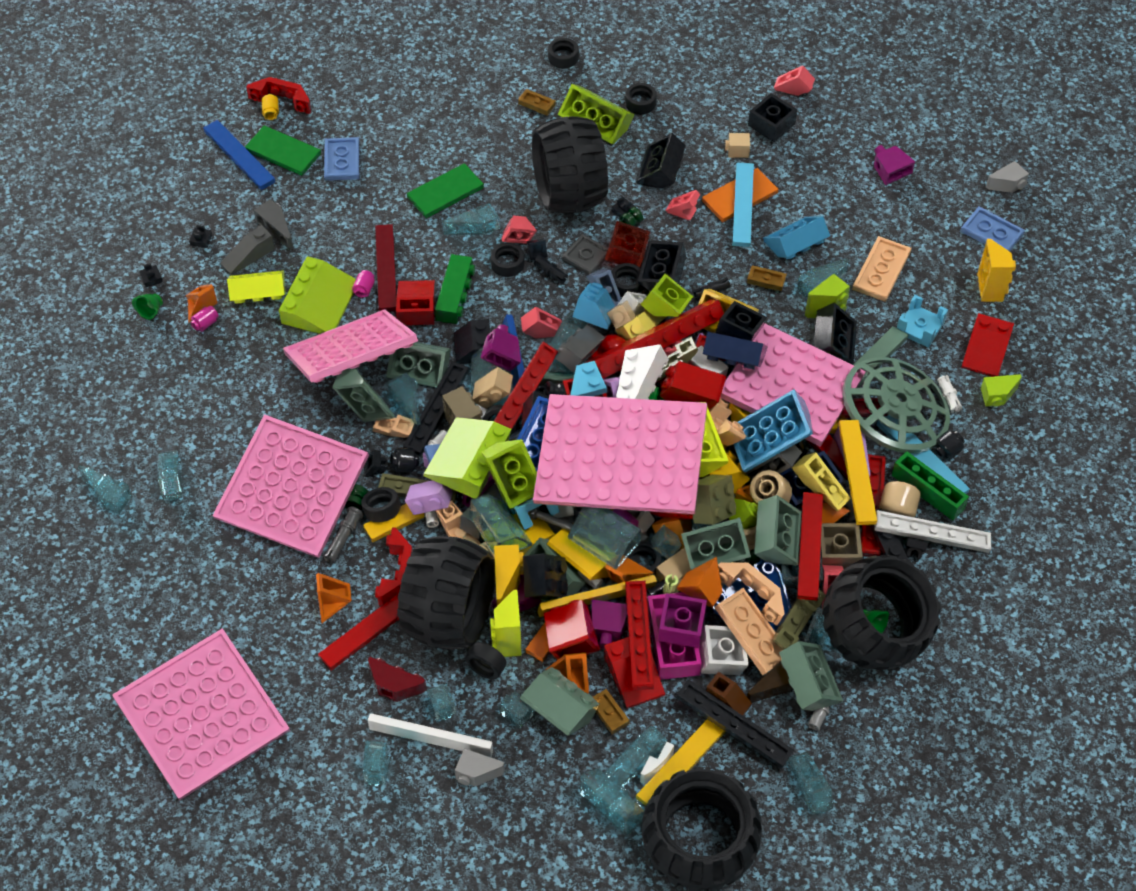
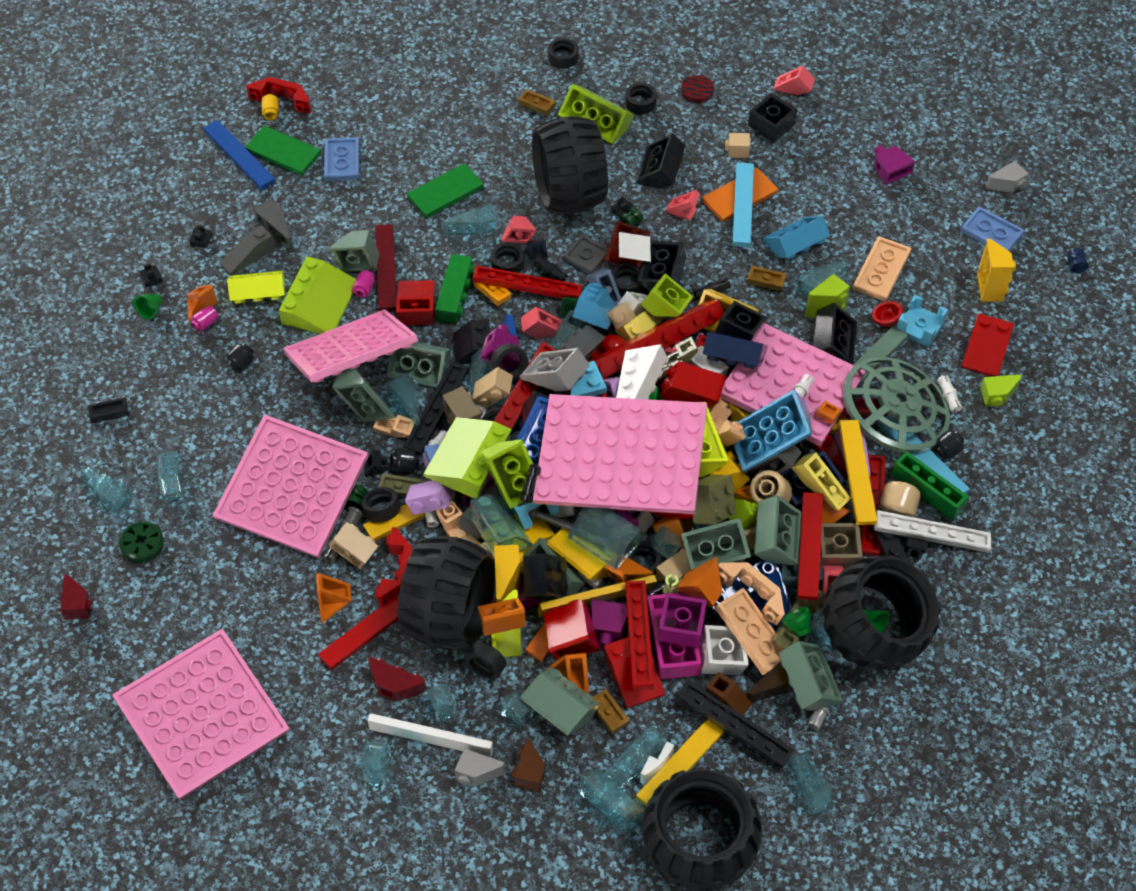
(75, 600): none -> dark red slope
(108, 410): none -> black tile
(142, 531): none -> dark green wheel
(240, 356): none -> black head
(353, 545): none -> tan brick
(356, 252): none -> sand green slope
(496, 294): none -> light orange plate
(502, 616): none -> orange slope
(507, 348): none -> black tyre
(526, 283): none -> red tile
(529, 485): none -> black axle
(531, 768): none -> reddish brown slope
(556, 369): none -> light grey slope
(567, 305): none -> dark green tile
(634, 246): none -> white sticker
(697, 88): none -> dark red tile
(798, 621): none -> green piece
(803, 386): none -> white pin
(828, 412): none -> orange tile
(887, 313): none -> red hat
(1077, 260): none -> dark blue wheel

